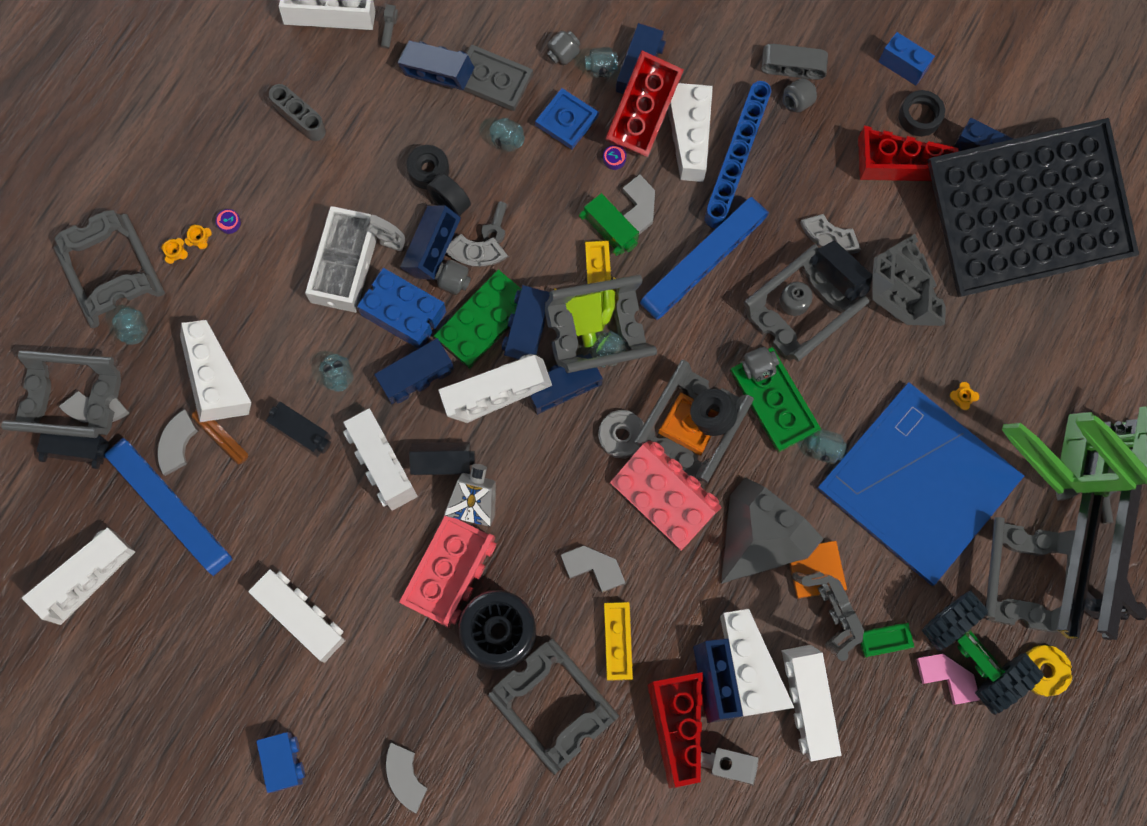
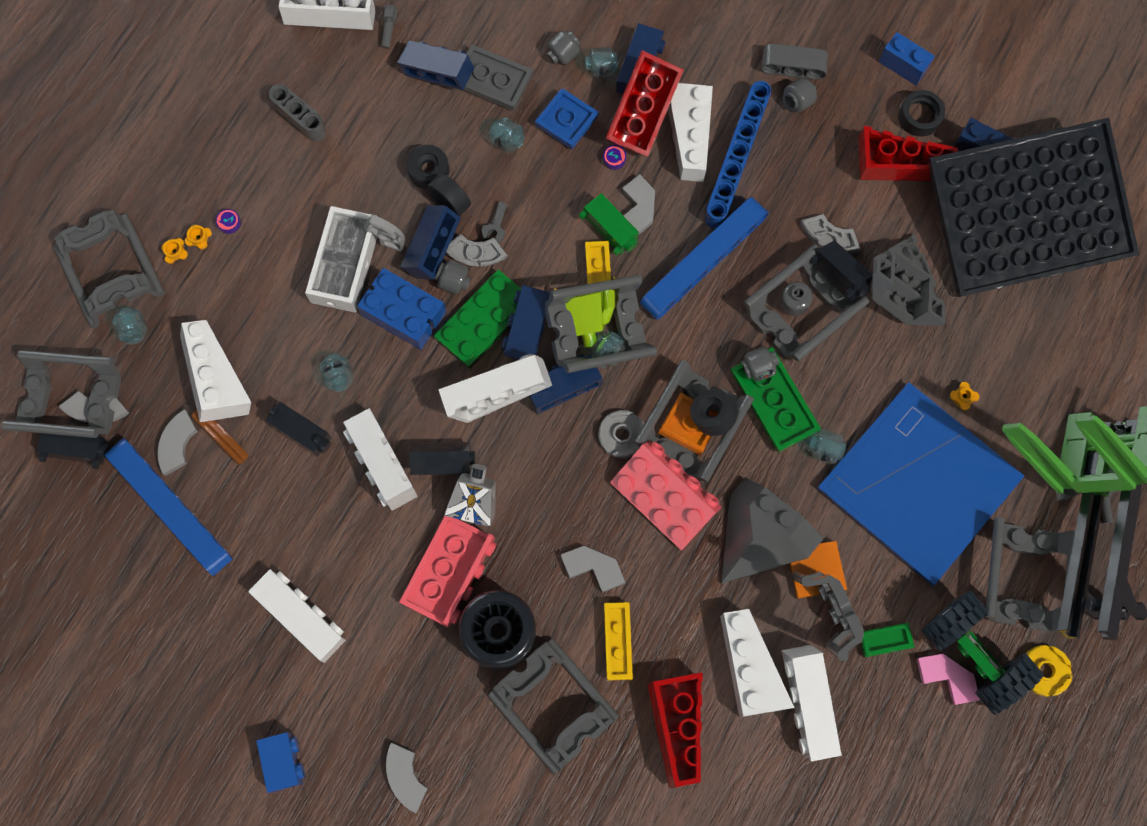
(78, 577): white wedge -> none
(414, 372): dark blue brick -> none
(719, 680): dark blue brick -> none
(742, 770): light grey torso -> none

